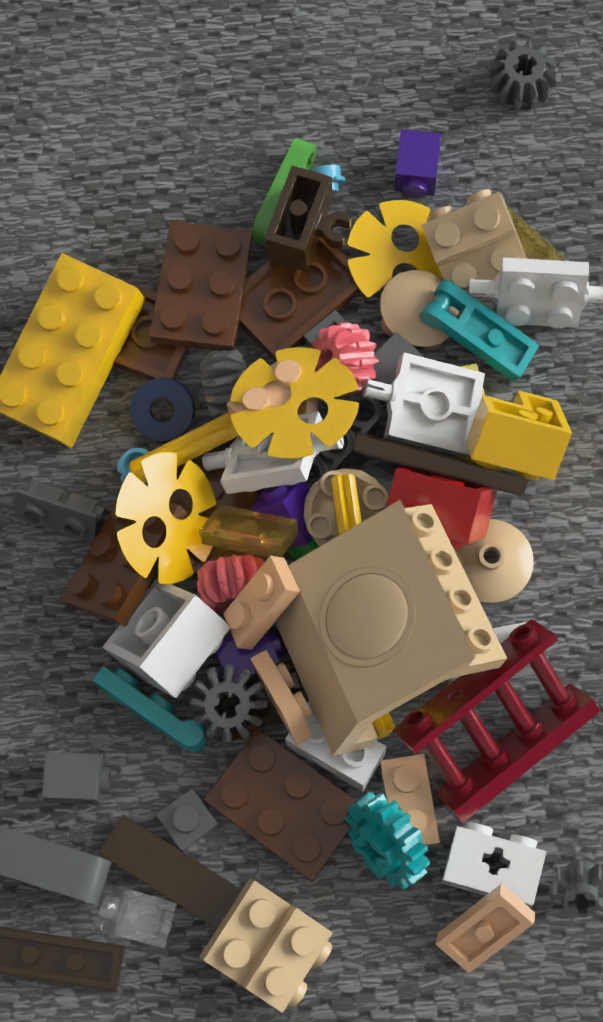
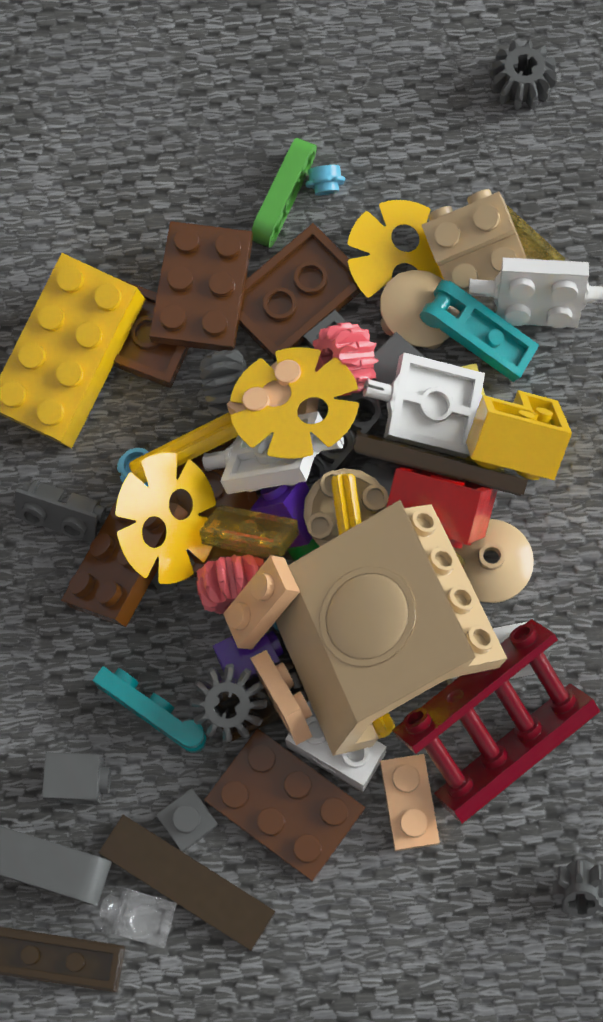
(142, 409): dark blue piece -> none
(168, 638): white brick -> none
(268, 946): tan plate -> none
(302, 219): dark brown brick -> none
(387, 840): teal gear -> none
(417, 163): dark purple brick -> none
(468, 872): white brick -> none
(485, 928): light nougat plate -> none

